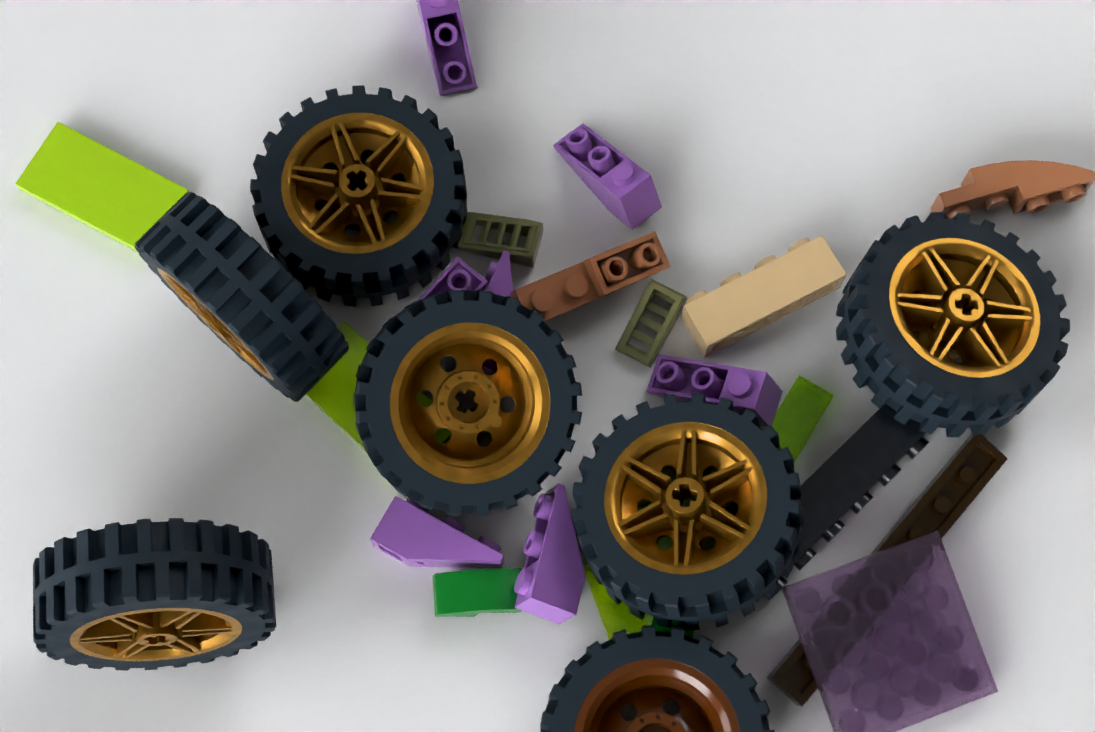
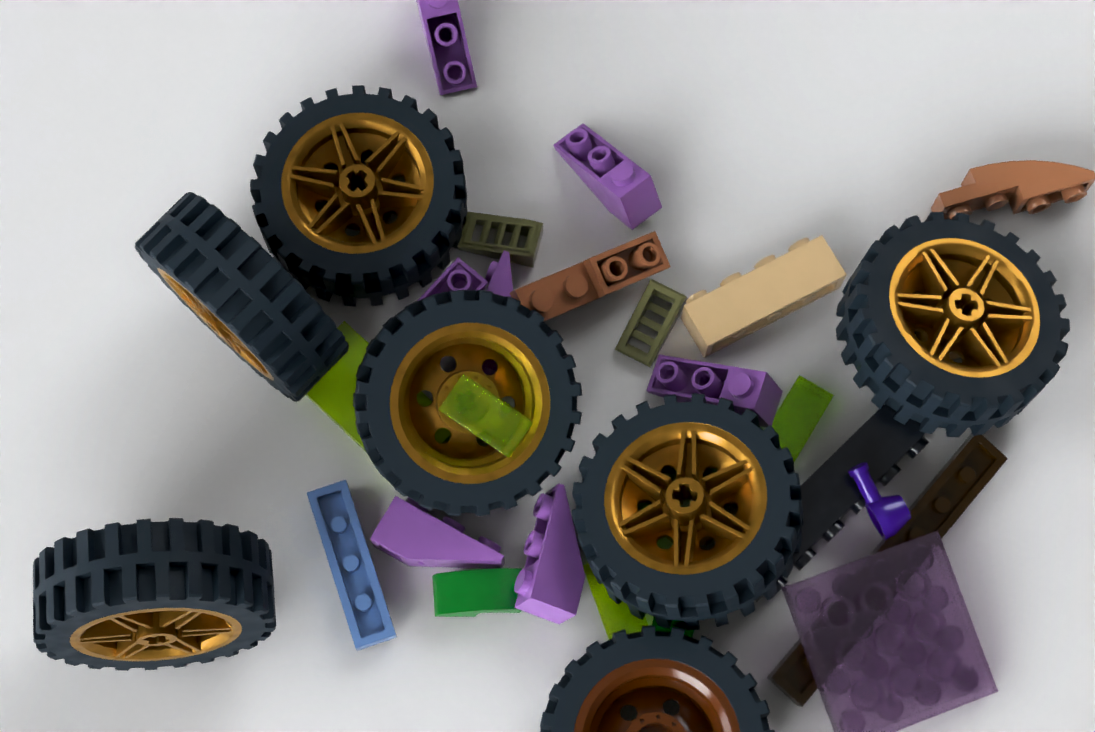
(98, 186): lime tile -> none
(351, 565): none -> medium blue plate
(485, 415): none -> clear neon green tile
(886, 512): none -> dark purple bar

